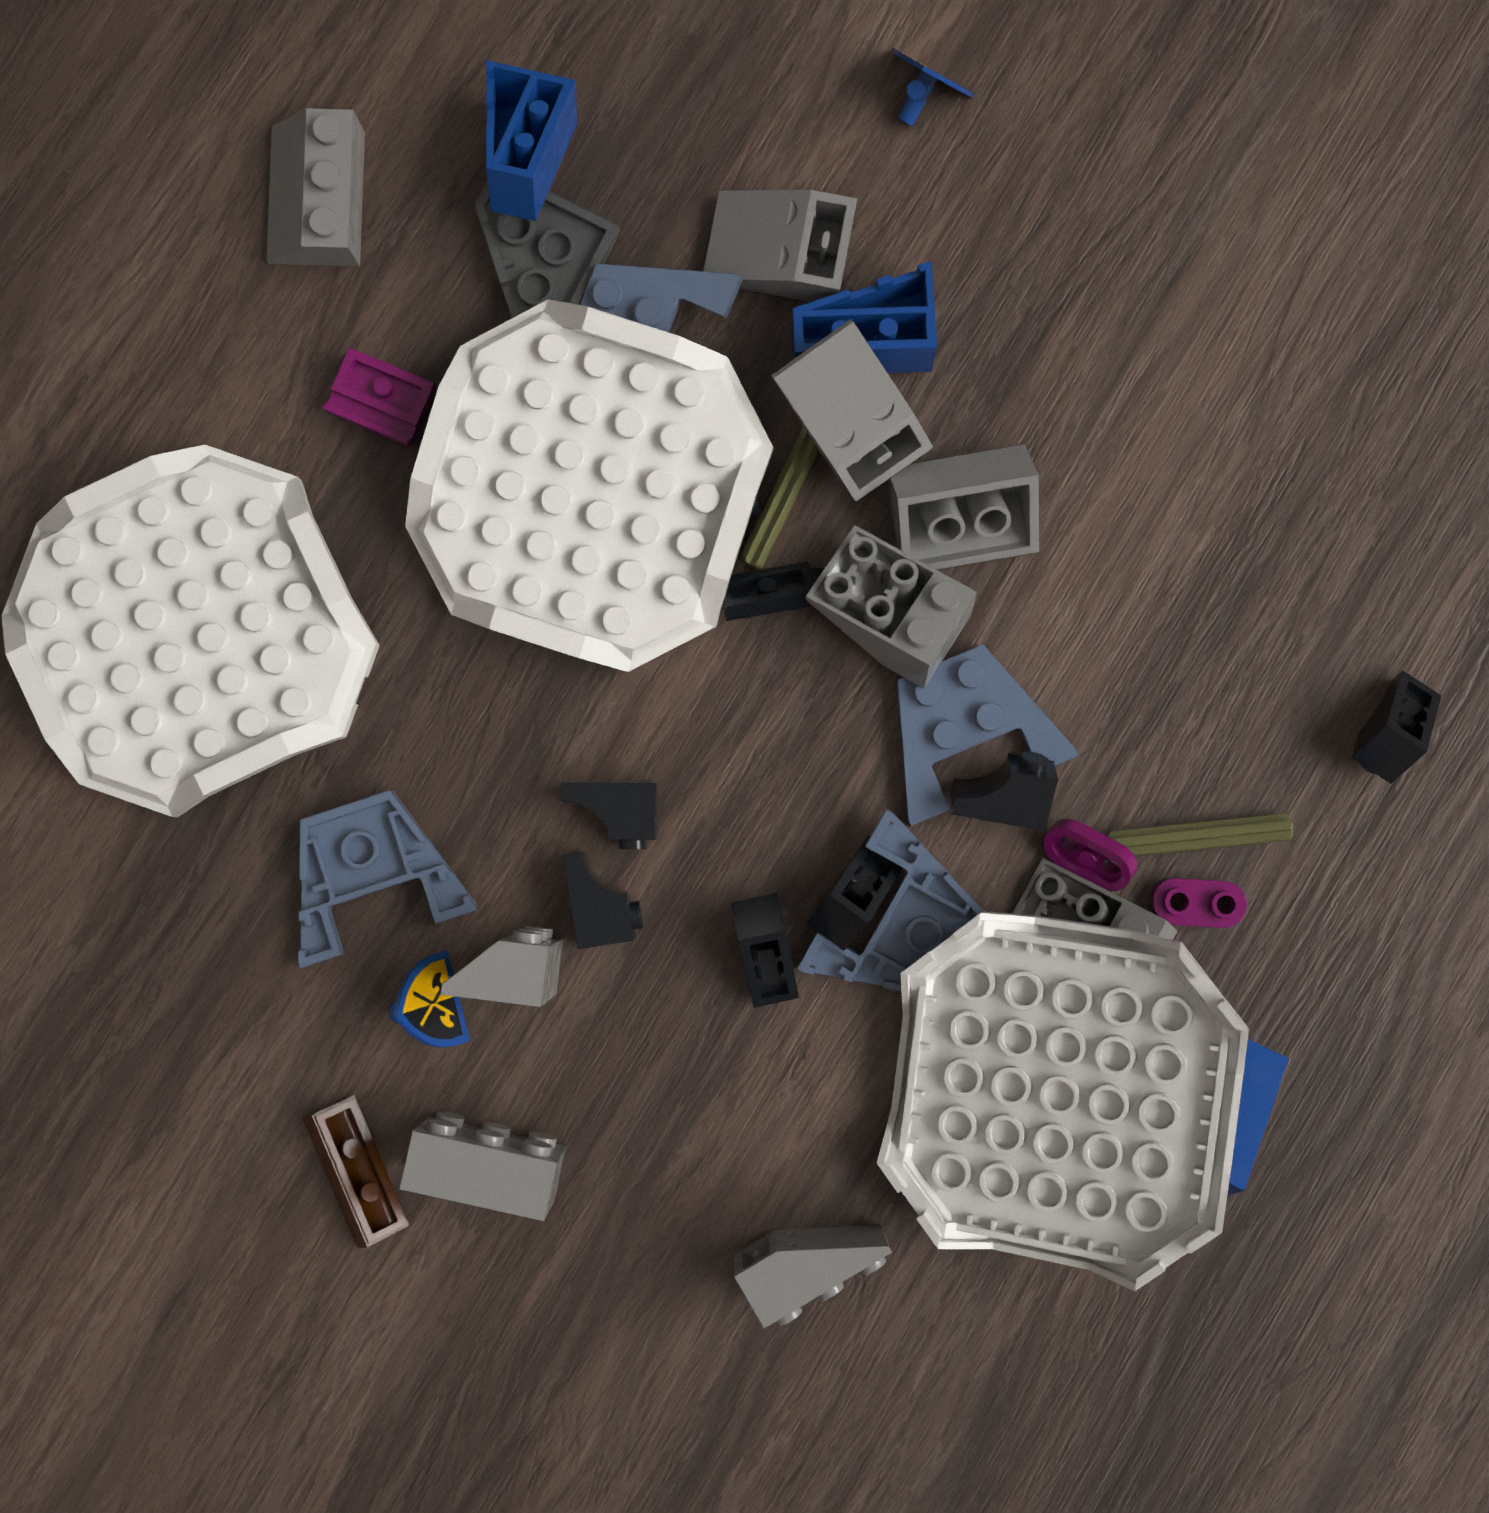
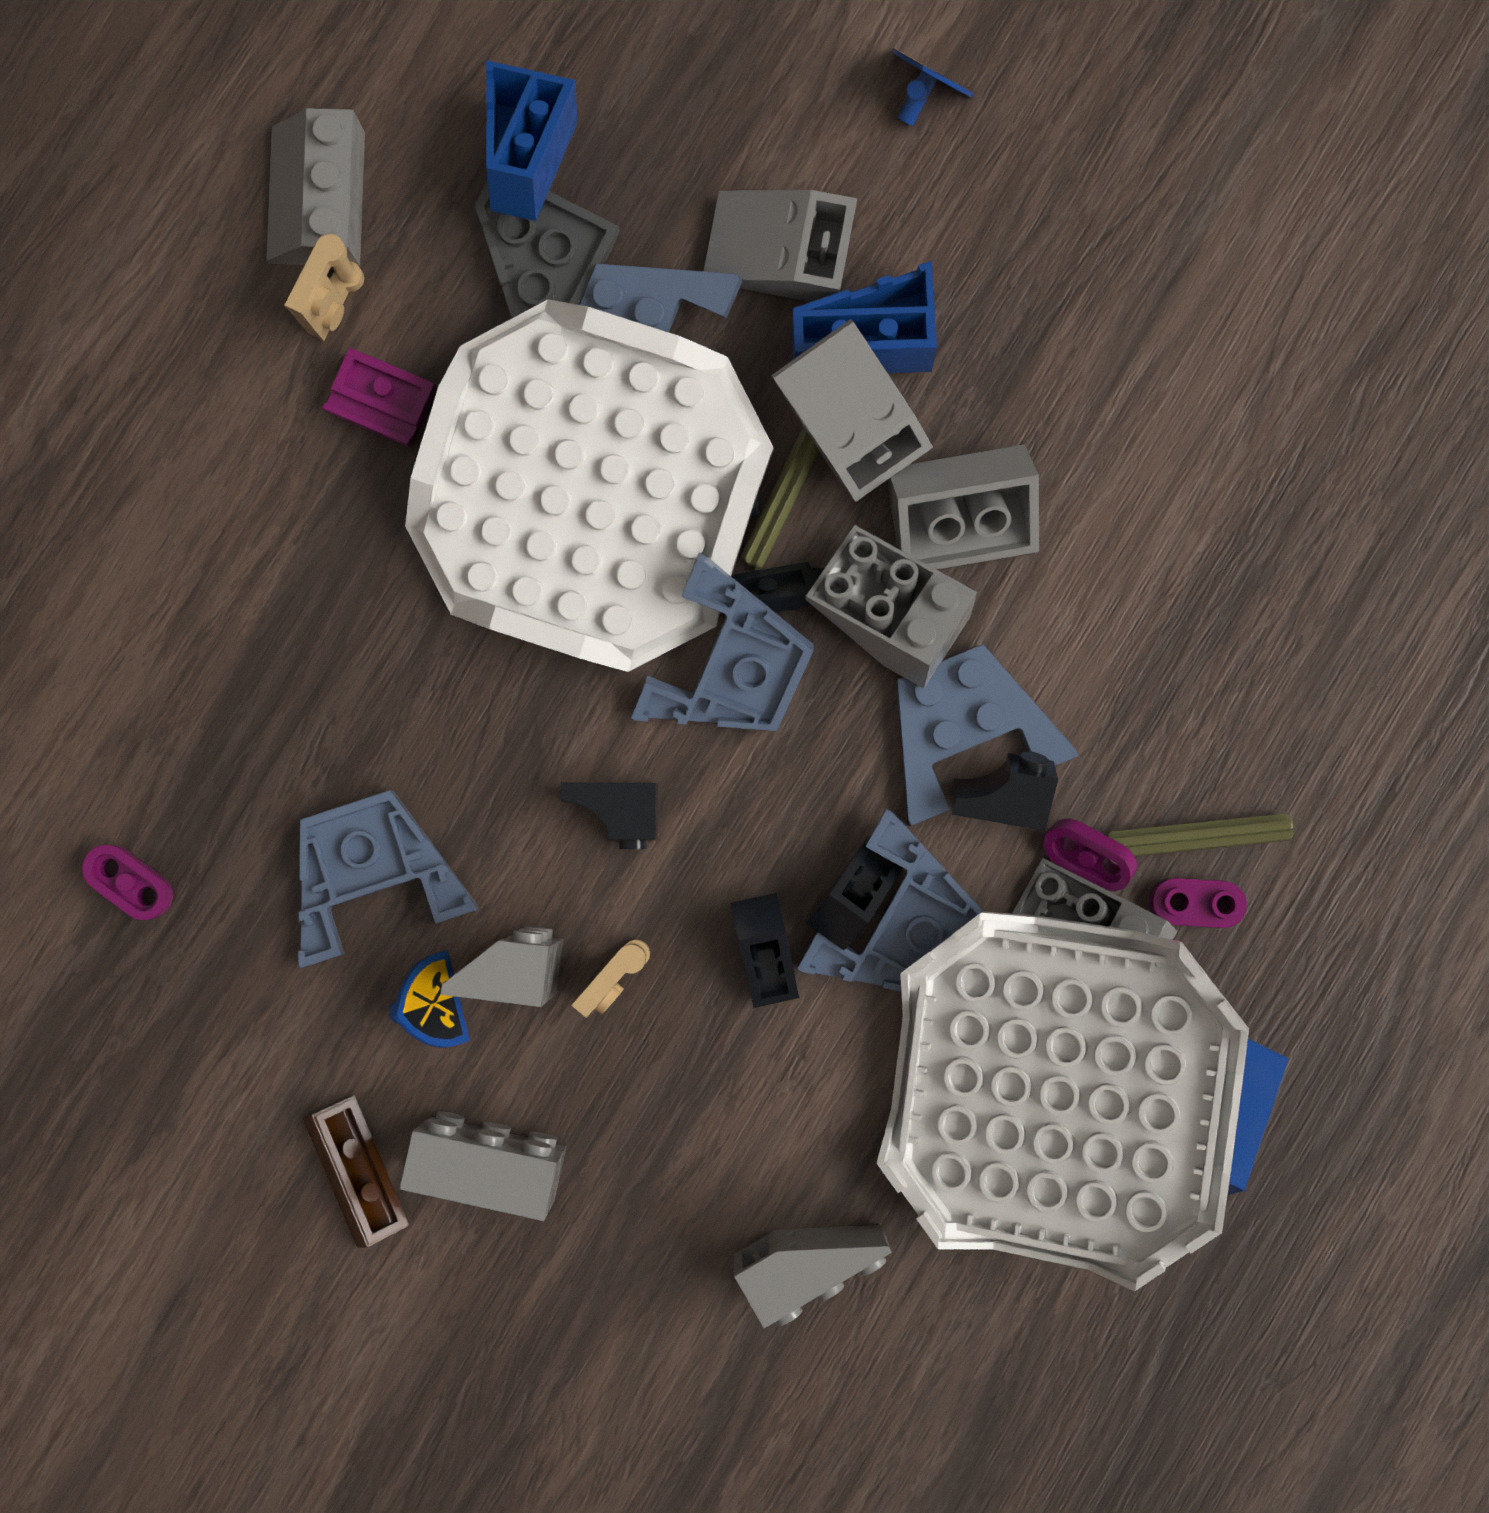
(129, 883): none -> magenta plate
(184, 629): white plate -> none
(315, 298): none -> tan plate
(597, 911): black arch -> none
(604, 987): none -> tan plate
(748, 669): none -> sand blue wing
(1398, 729): black arch -> none

